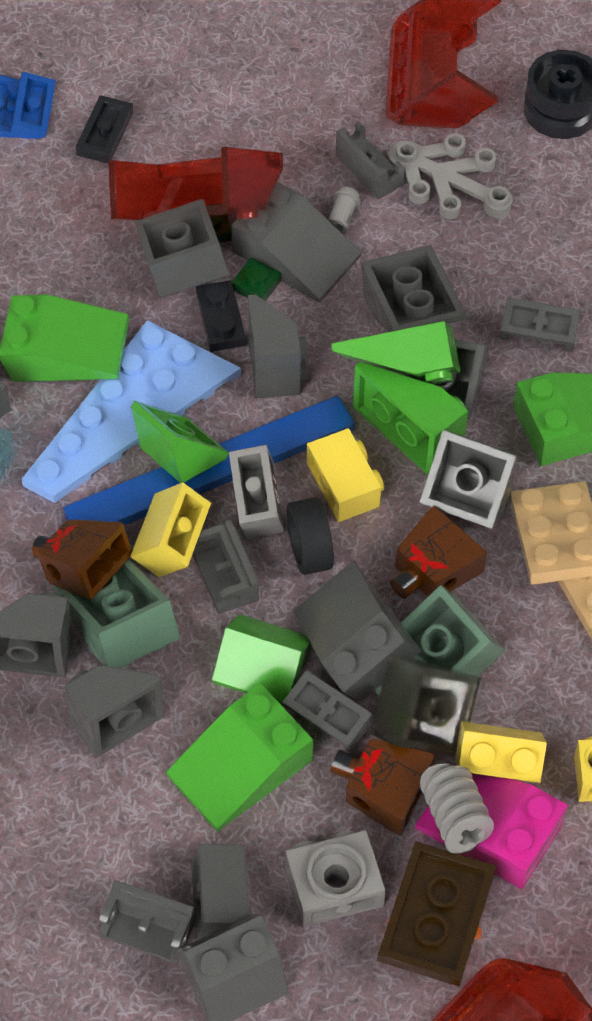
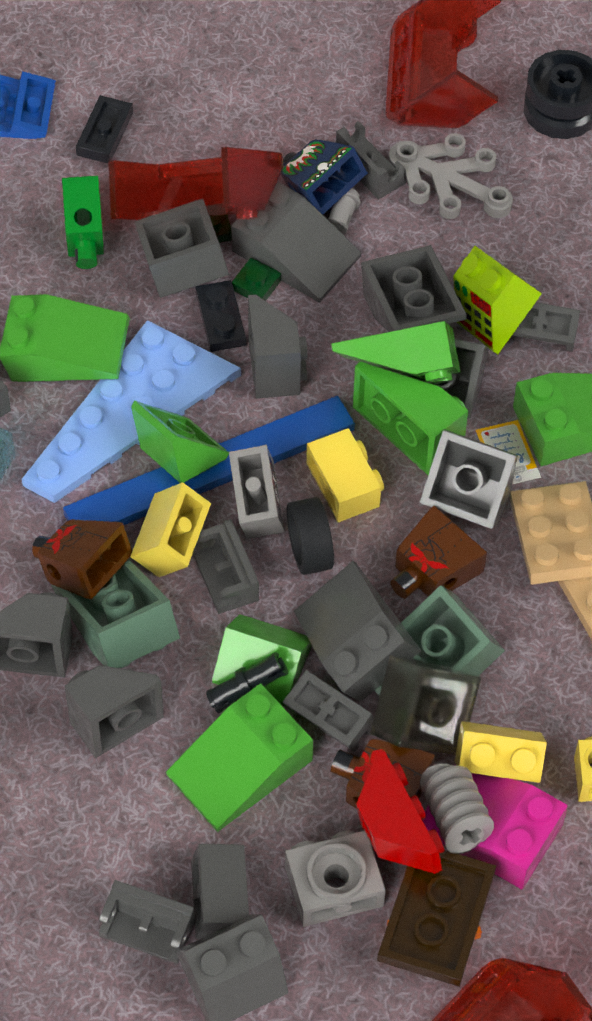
(83, 220): none -> green torso
(245, 680): none -> black pin
(323, 172): none -> dark blue torso
(395, 819): none -> red slope
(492, 299): none -> lime slope
(511, 438): none -> white sticker

